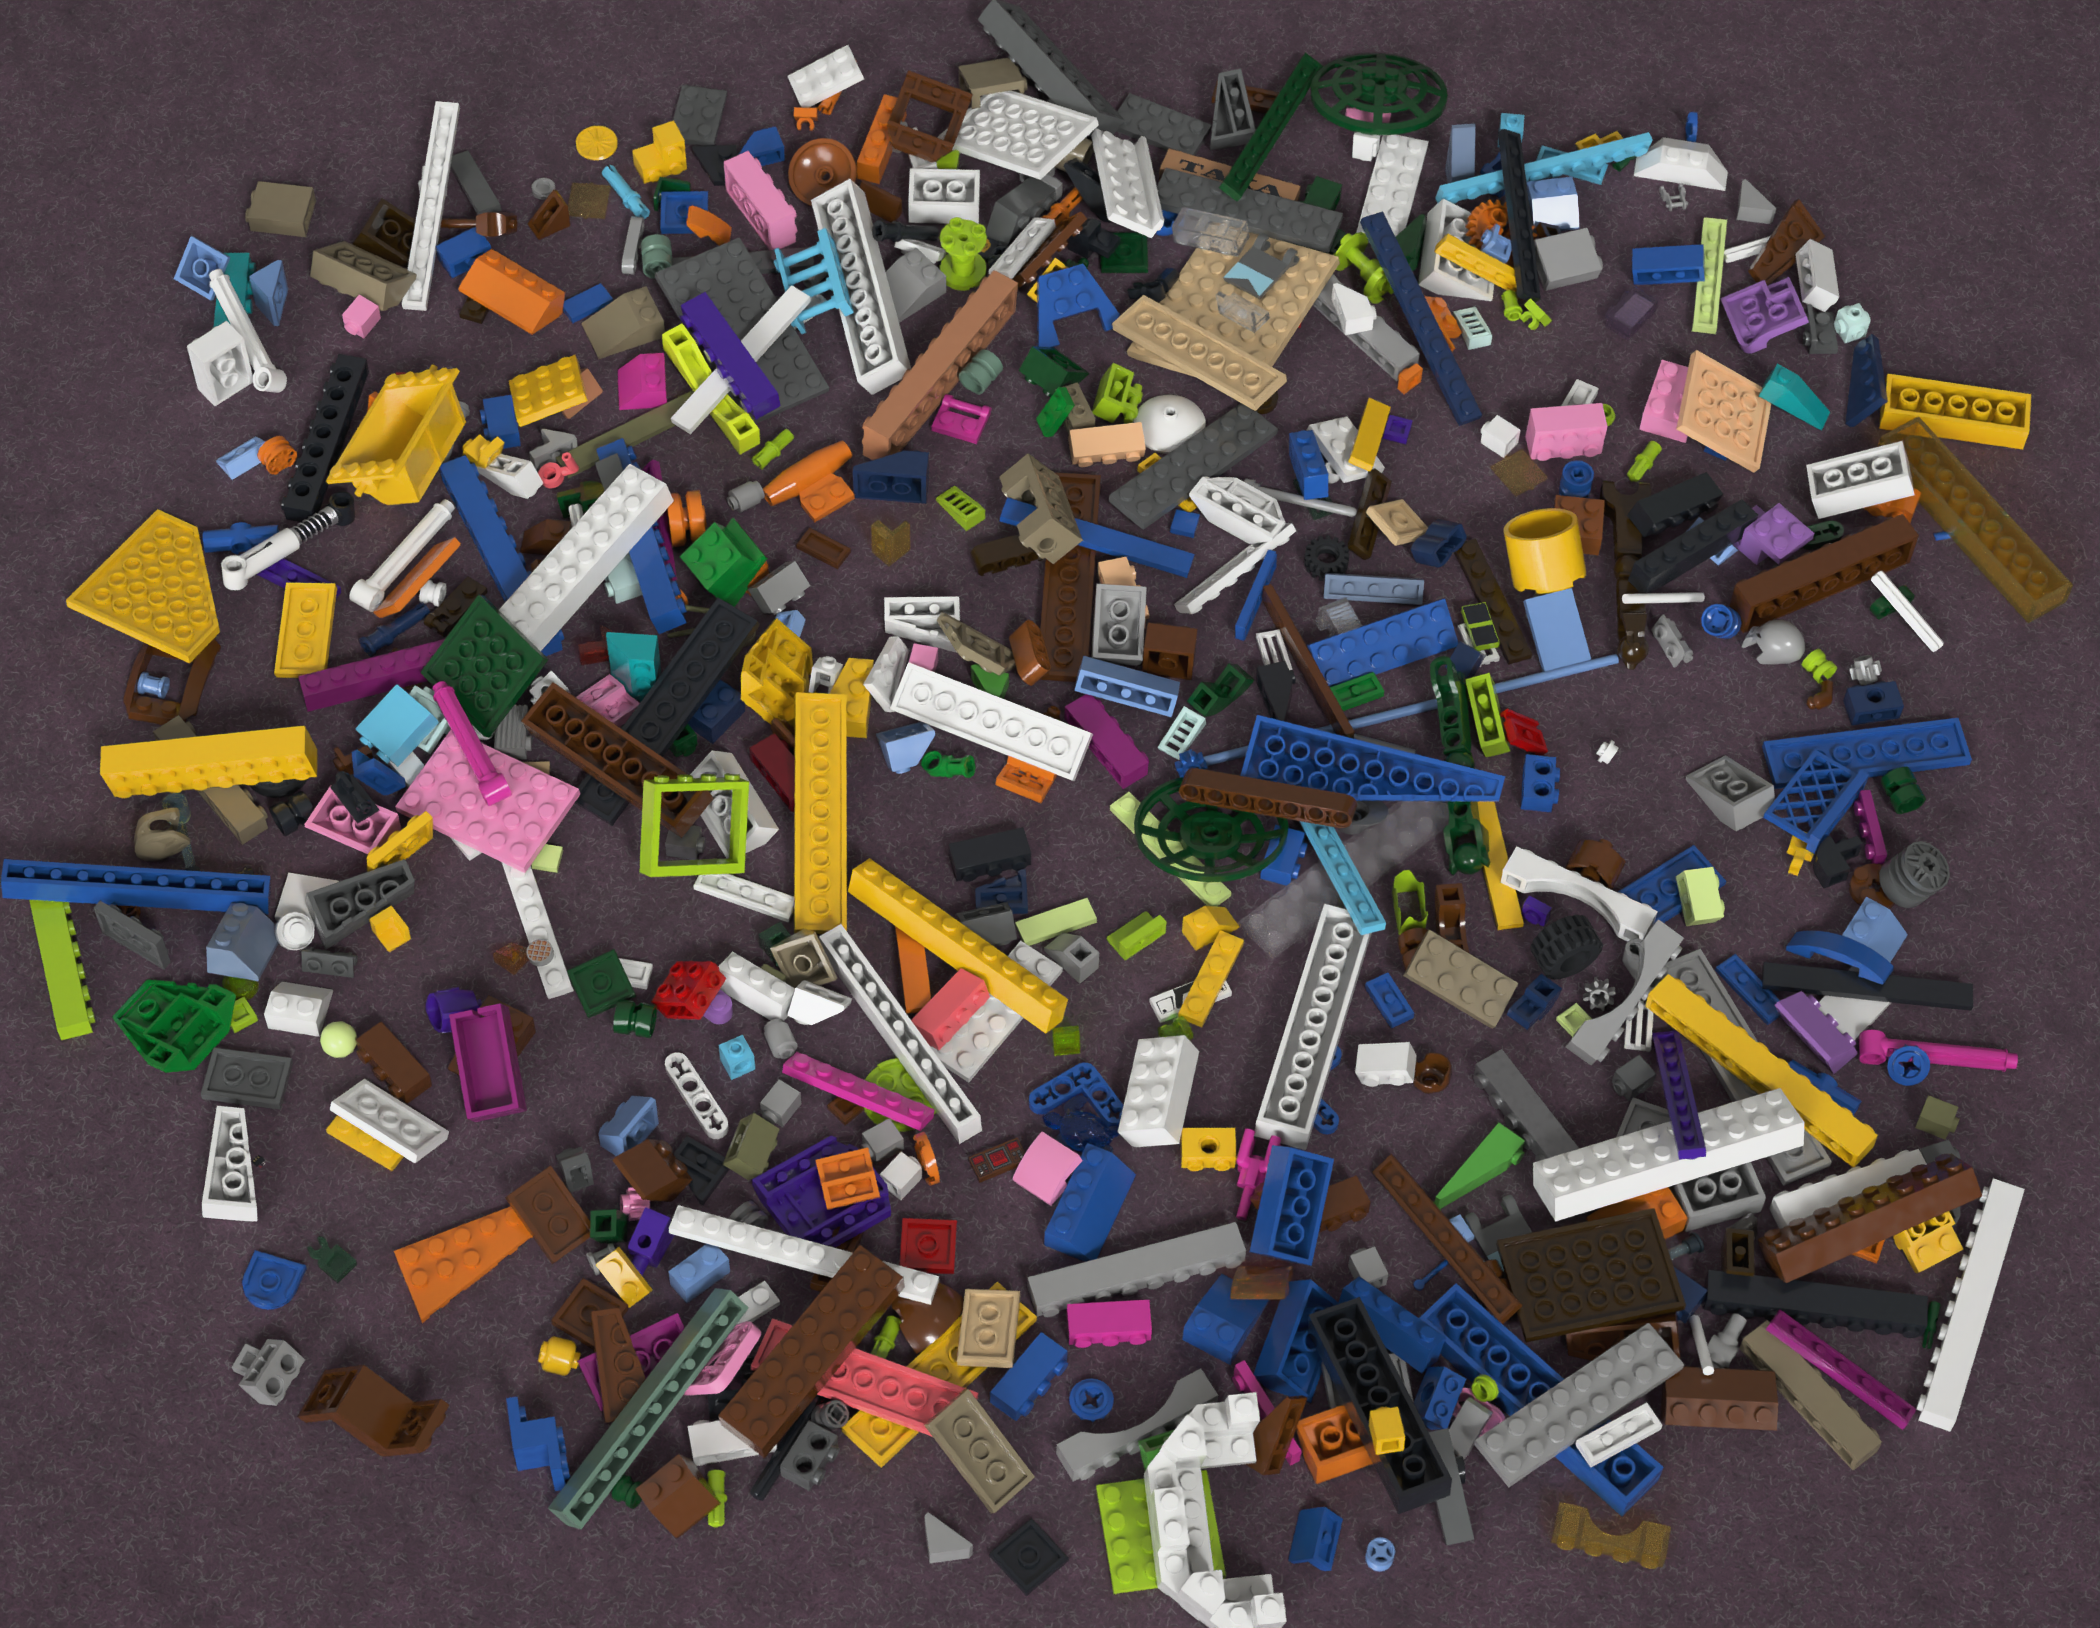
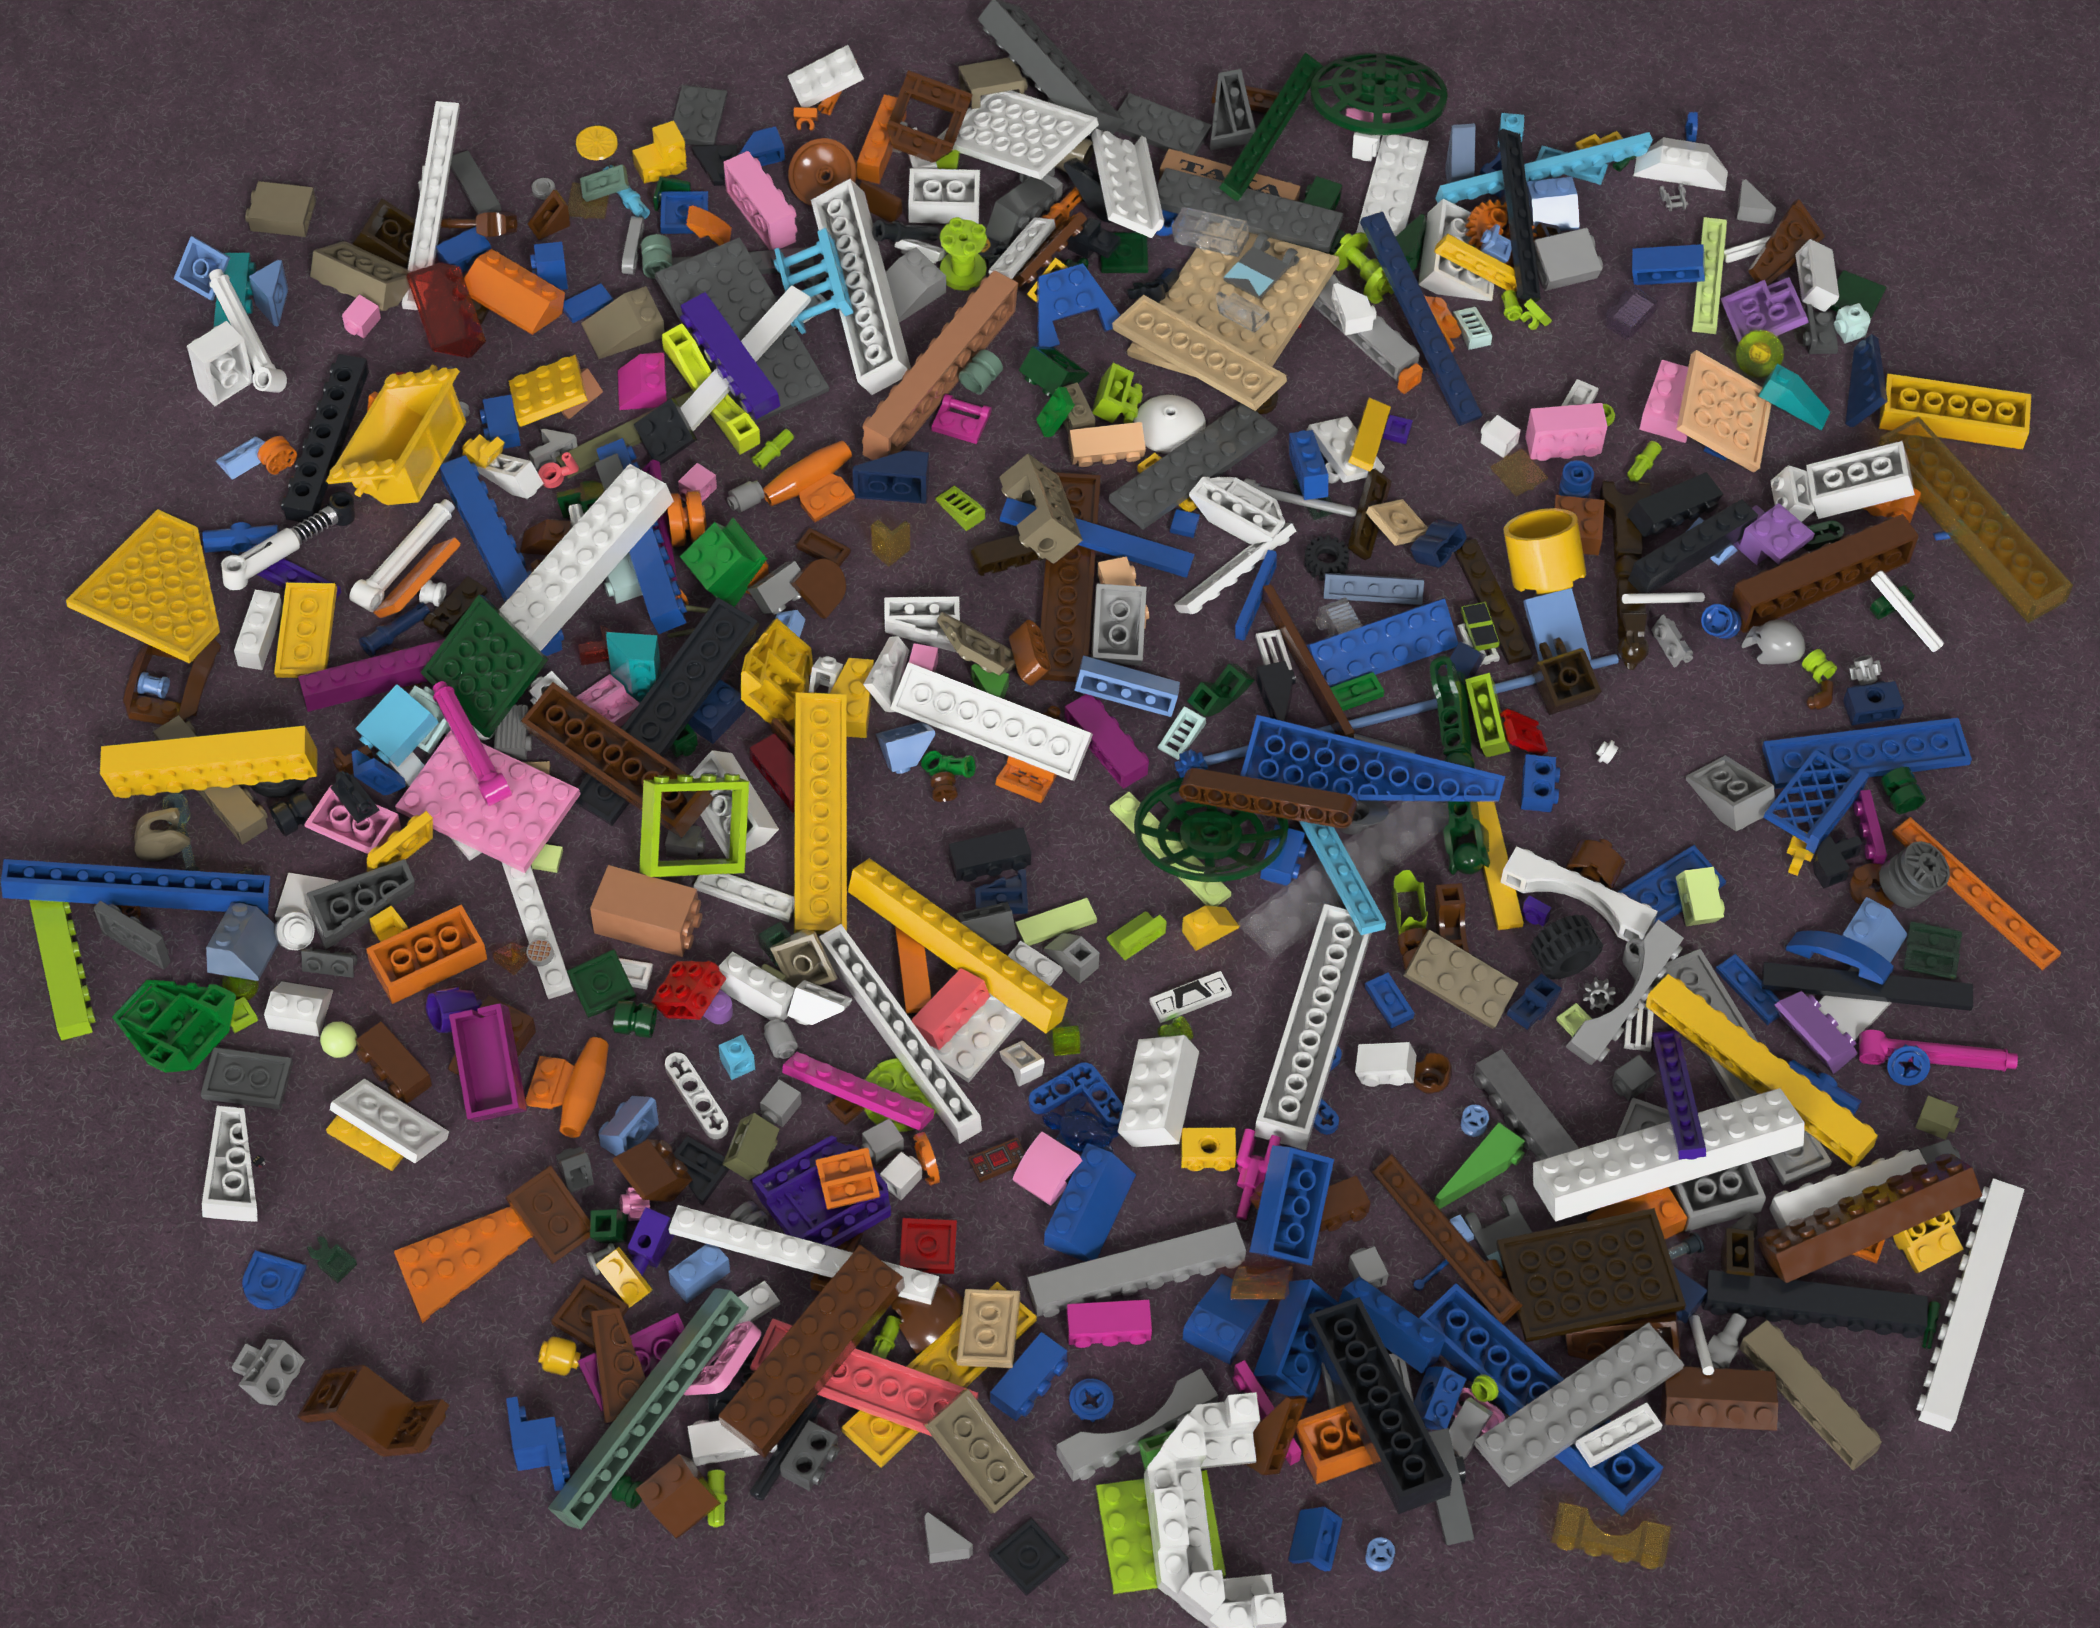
(258, 629): none -> white brick
(426, 954): none -> orange brick
(446, 310): none -> clear red slope
(550, 264): none -> blue brick
(572, 1086): none -> orange plate
(604, 183): none -> sand green plate
(646, 911): none -> nougat brick
(665, 431): none -> black plate
(698, 479): none -> bright pink brick
(821, 586): none -> reddish brown tile
(830, 1415): flat silver wheel -> none
(943, 787): none -> reddish brown wheel
(1024, 1061): none -> white slope
(1169, 651): reddish brown brick -> none
(1211, 978): yellow plate -> none
(1386, 1430): yellow brick -> none
(1475, 1114): none -> medium blue wheel
(1572, 667): none -> dark brown hinge
(1759, 353): none -> clear neon green tile
(1793, 492): none -> white brick
(1841, 1369): magenta tile -> none
(1857, 290): none -> dark green tile
(1932, 950): none -> clear green slope
(1984, 900): none -> orange tile

